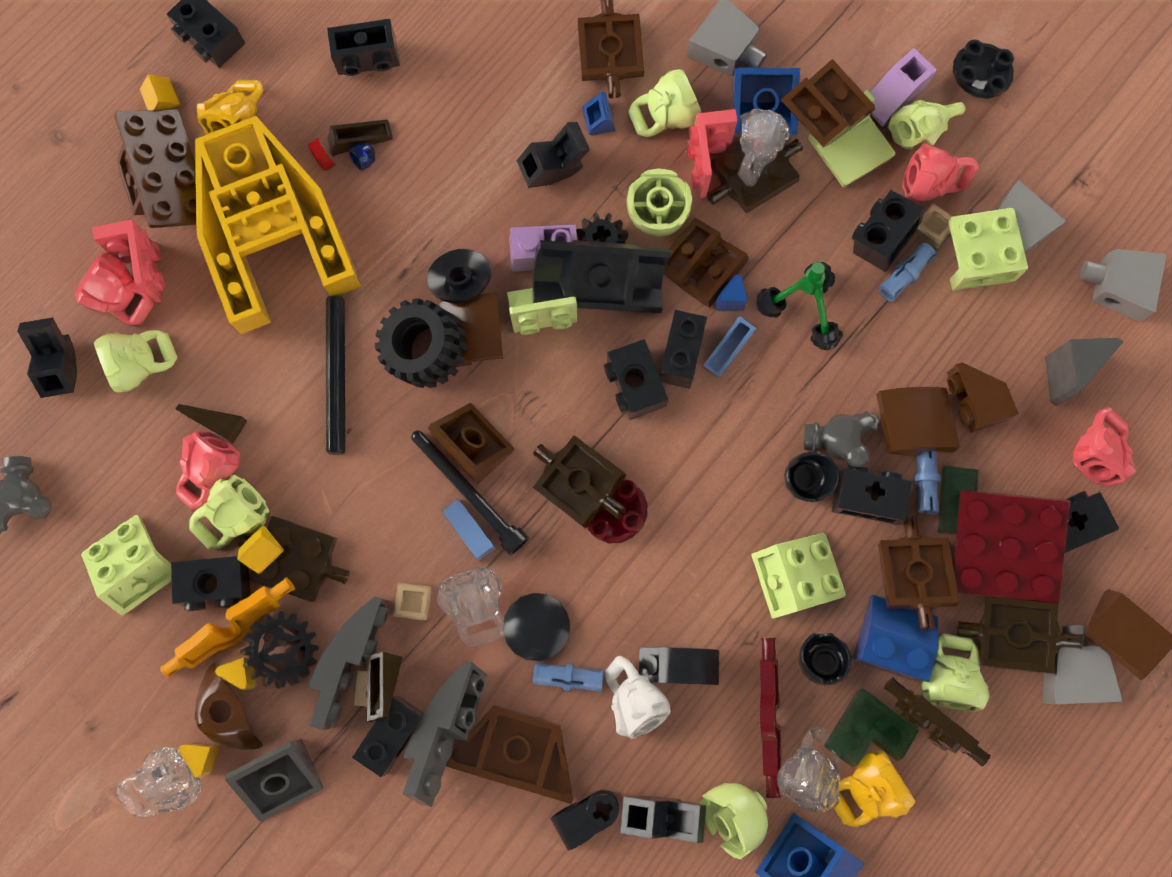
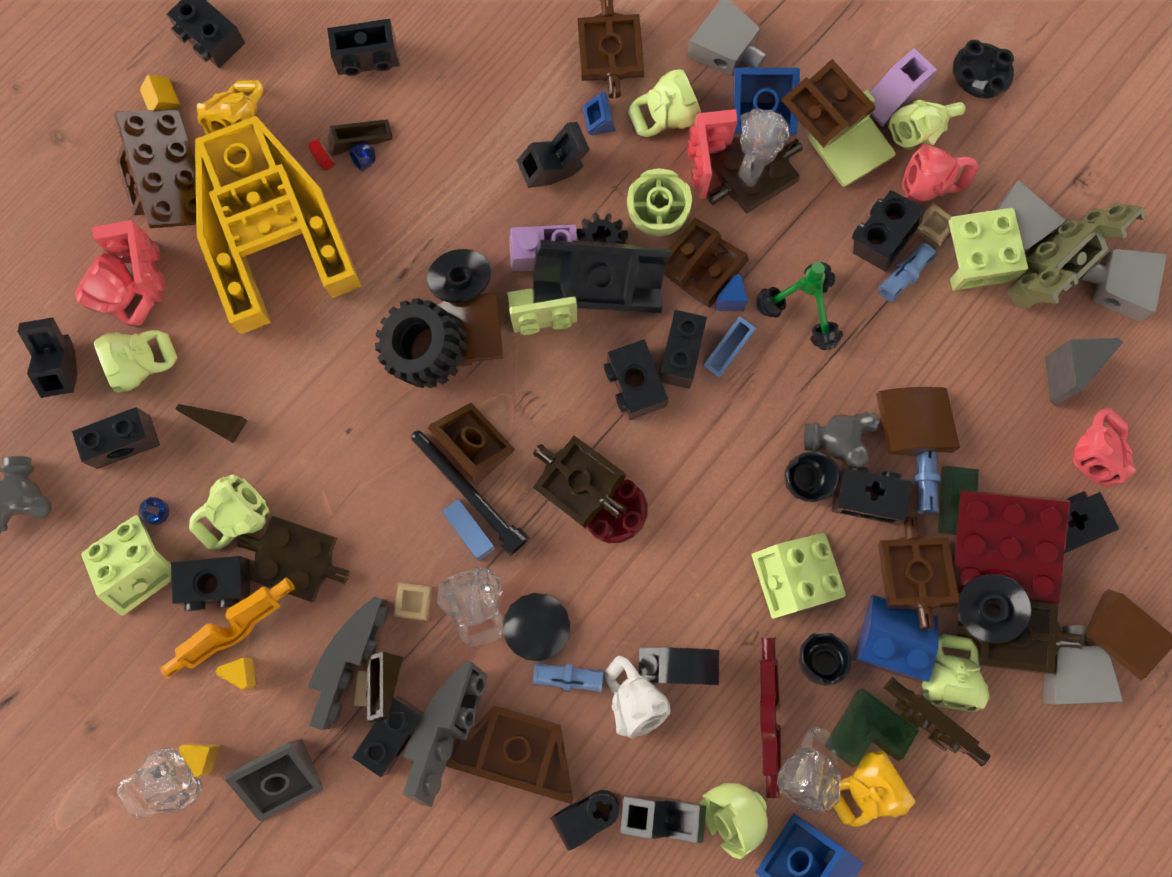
(115, 438): none -> black brick
(152, 518): none -> clear blue hinge
(203, 463): coral piece -> none
(231, 733): reddish brown piece -> none
(259, 550): yellow slope -> none
(283, 662): black gear -> none
(335, 375): black axle -> none
(981, 397): reddish brown slope -> none
(998, 591): none -> black dish
(1071, 253): none -> olive bracket

